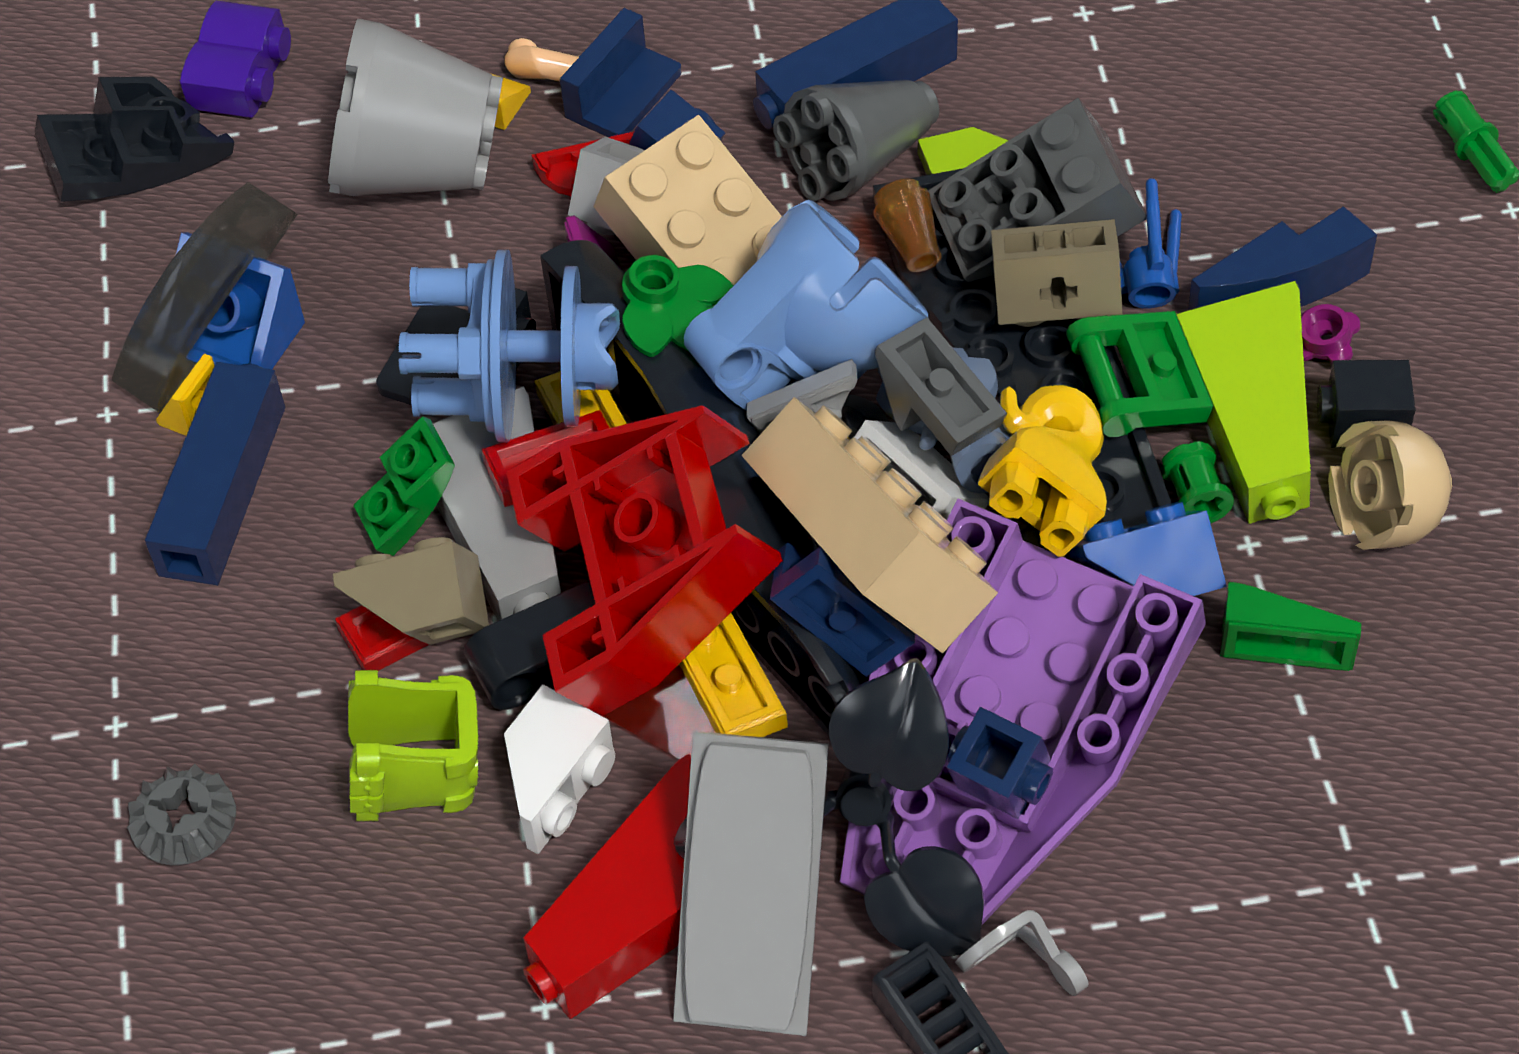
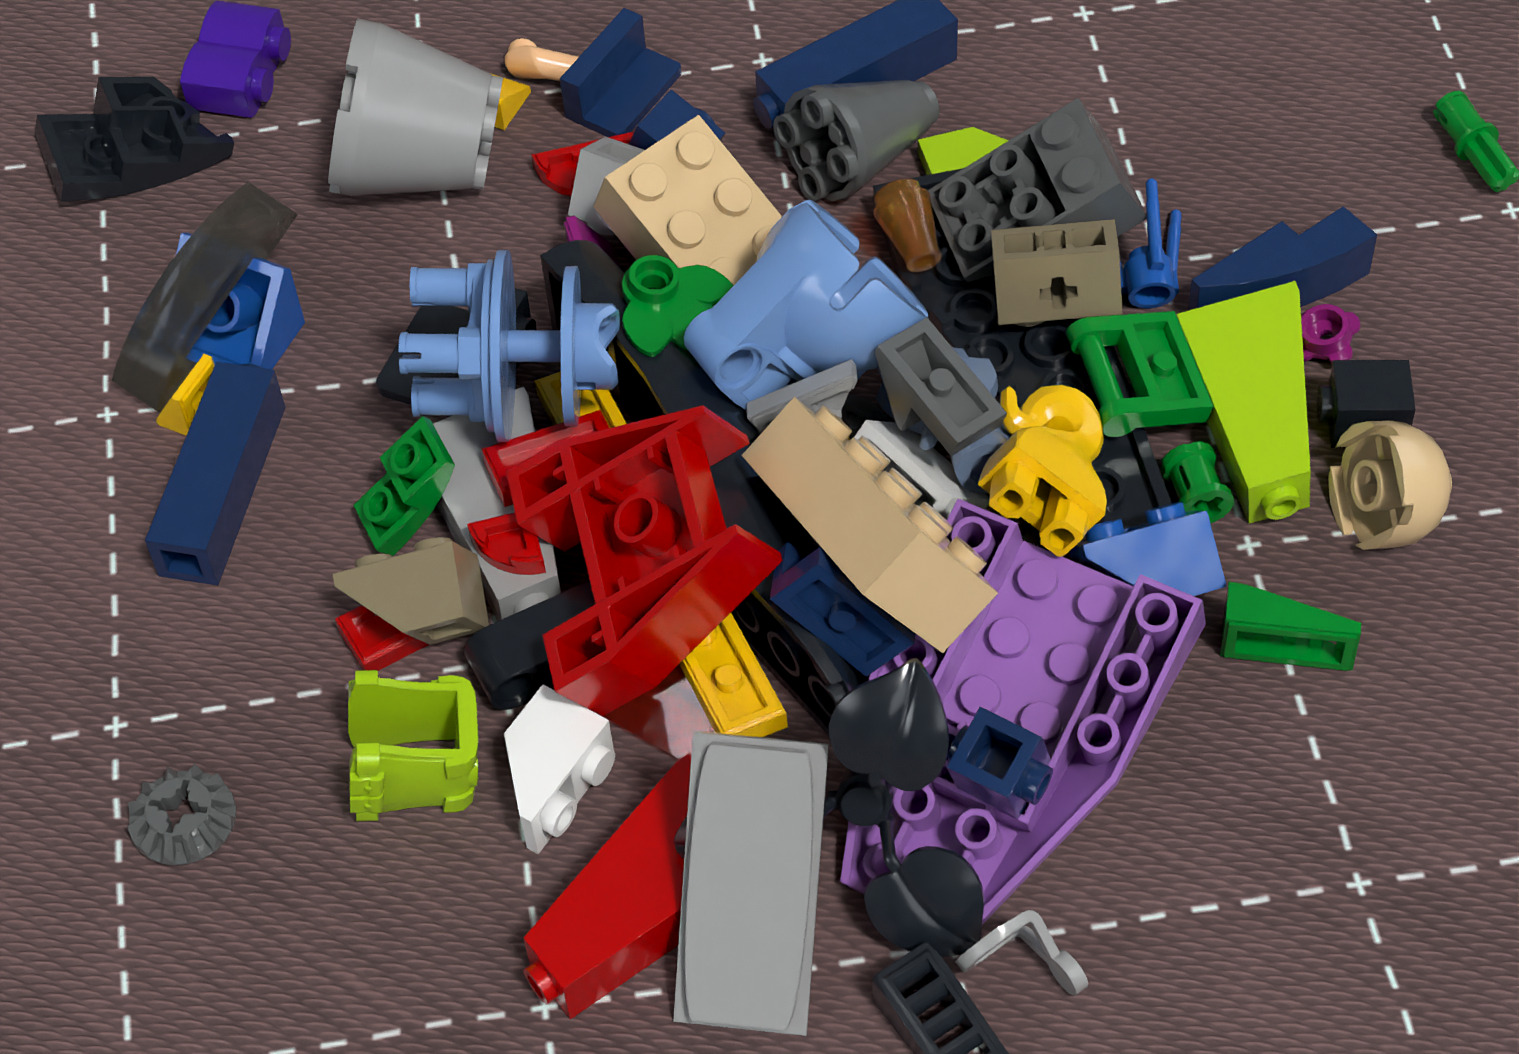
(507, 545): none -> red tile

